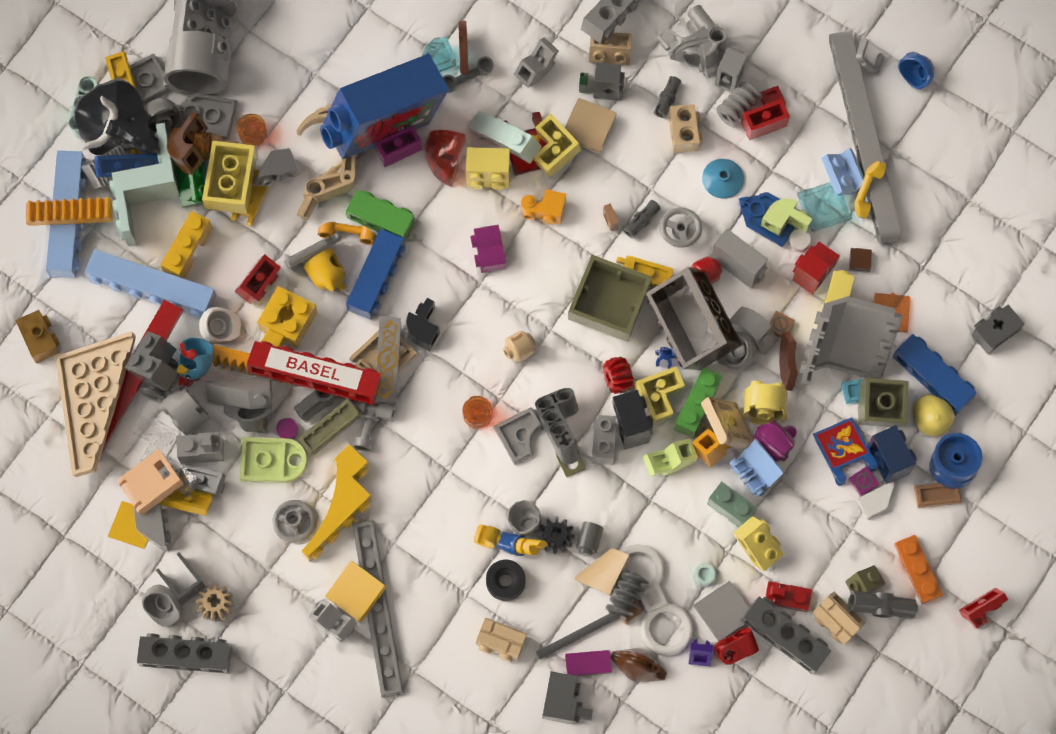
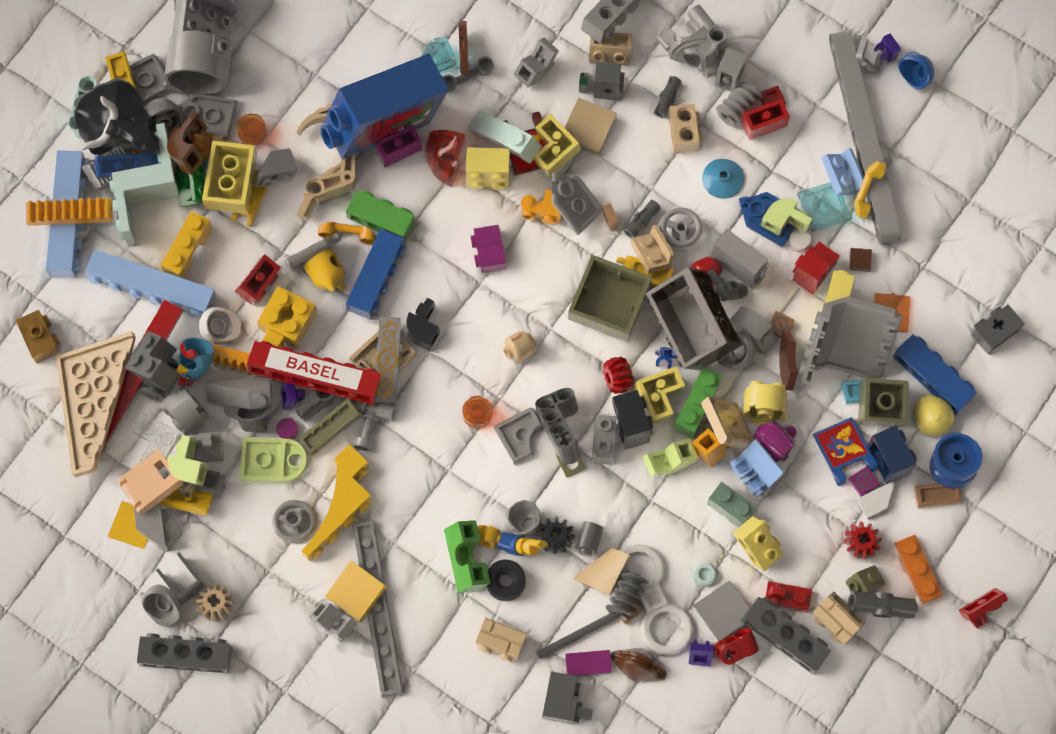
(184, 466): none -> yellowish green brick
(291, 396): none -> dark purple tile
(460, 540): none -> bright green arch
(574, 201): none -> light grey tile
(653, 251): none -> tan bracket
(727, 290): none -> dark grey piece
(870, 544): none -> red gear
(888, 47): none -> dark purple tile

